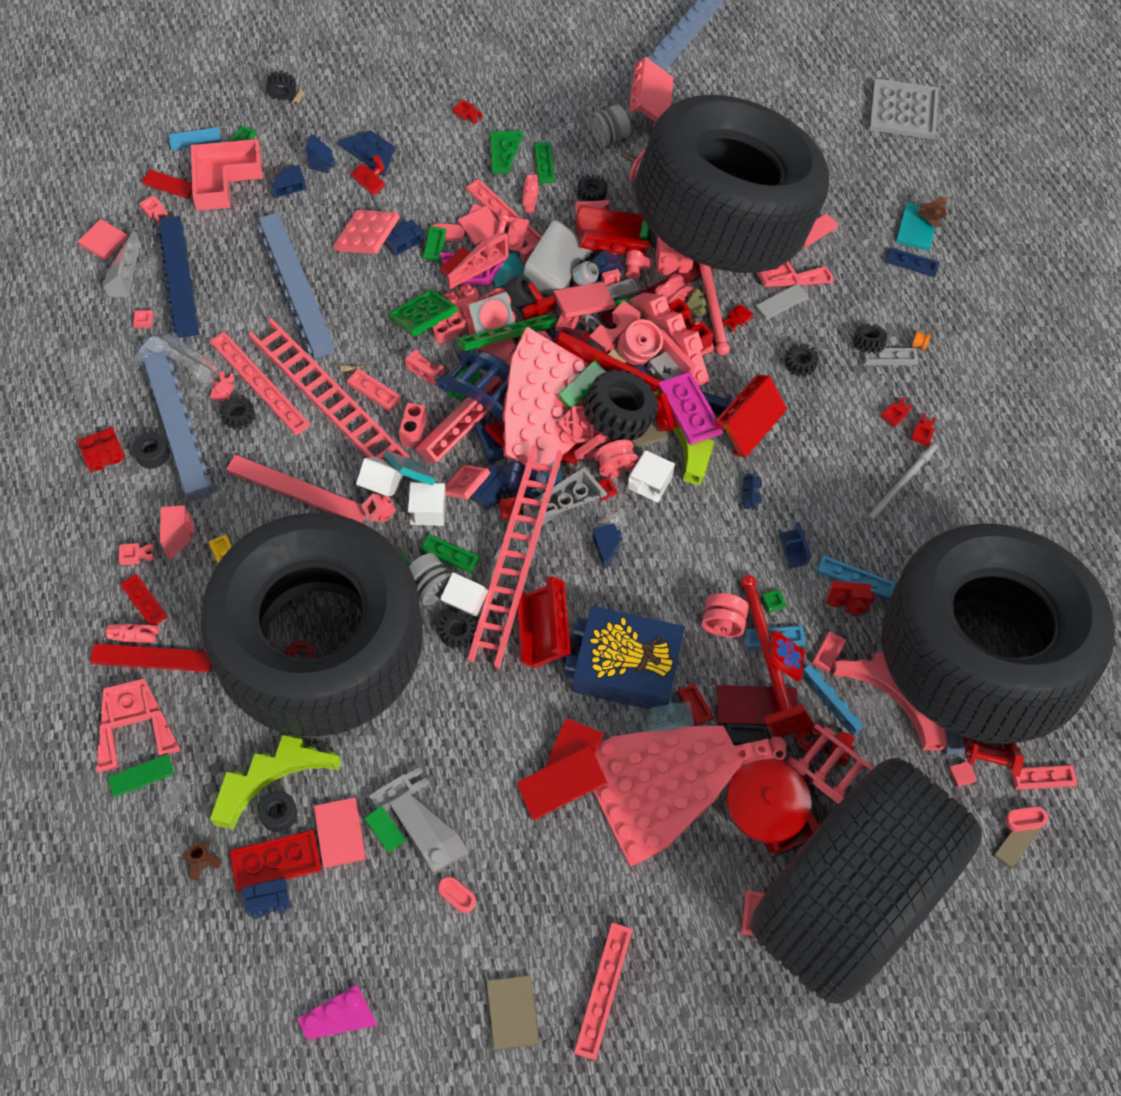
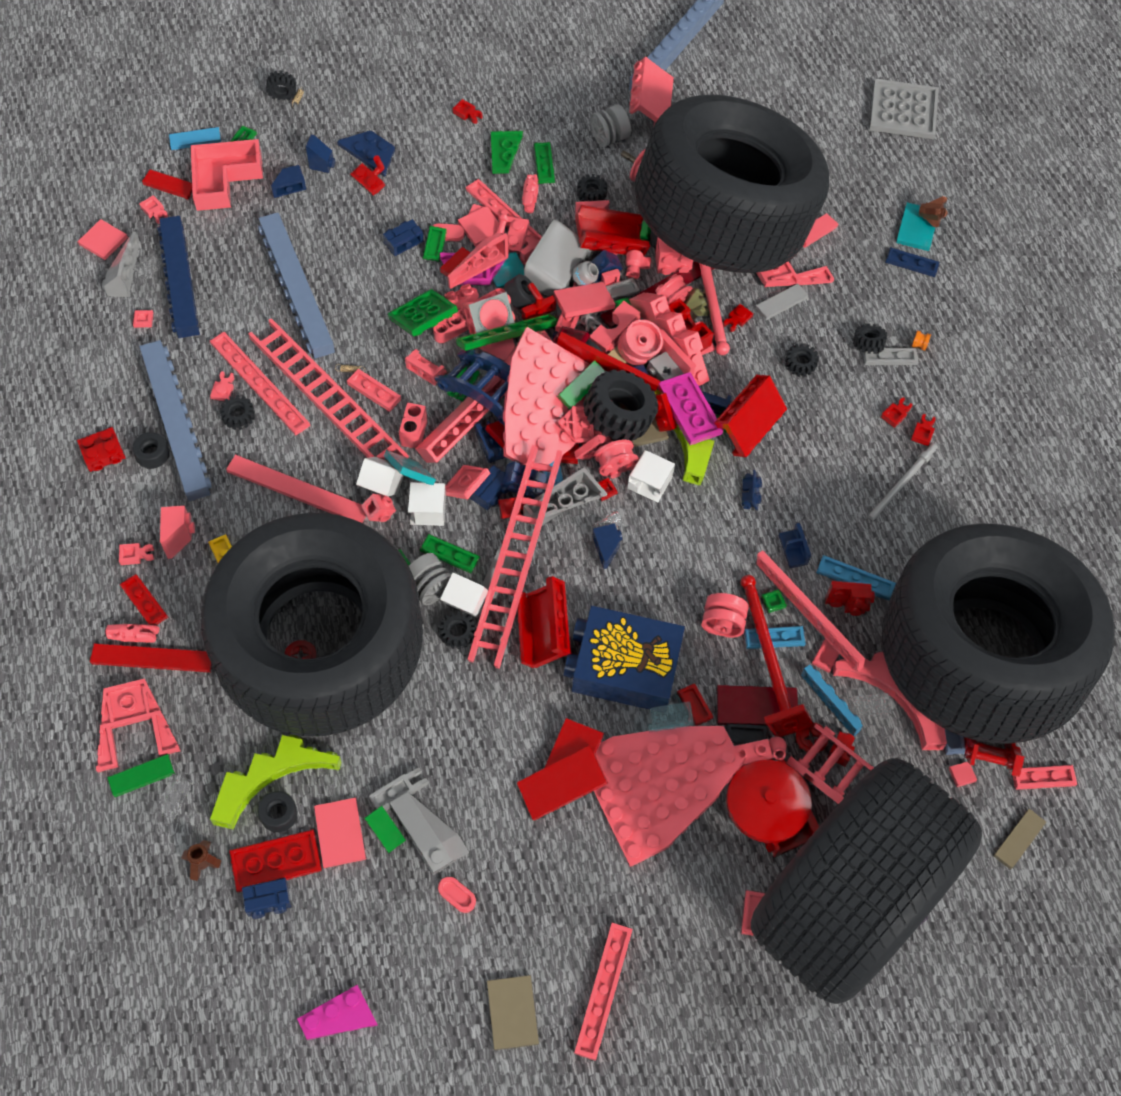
(205, 369): clear windscreen -> none
(366, 231): coral plate -> none
(786, 655): red tile -> none
(810, 611): none -> coral tile
(1026, 818): coral tile -> none

